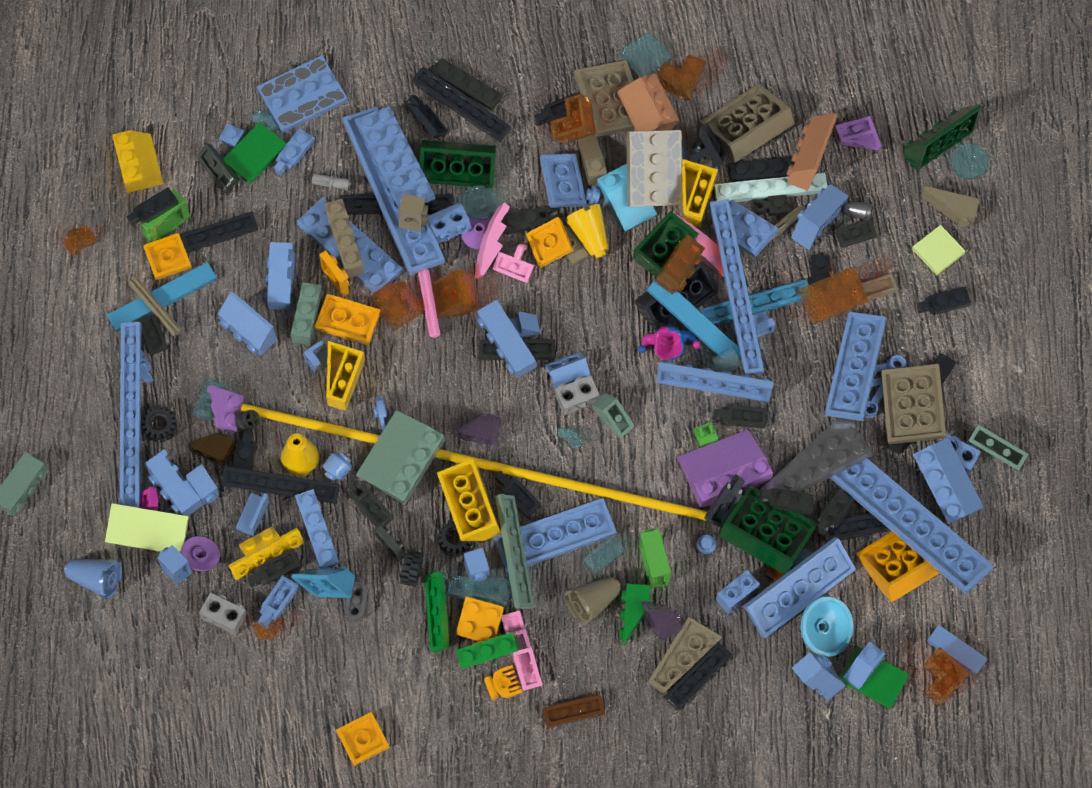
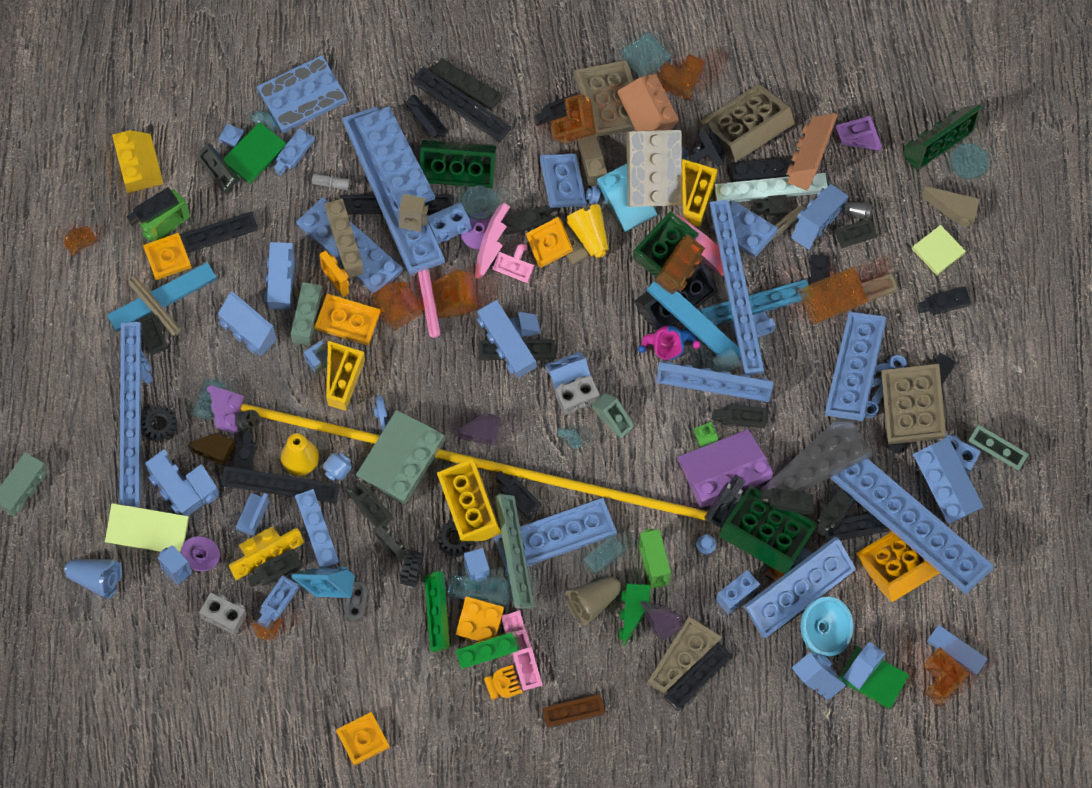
(149, 498): dark pink plate -> none

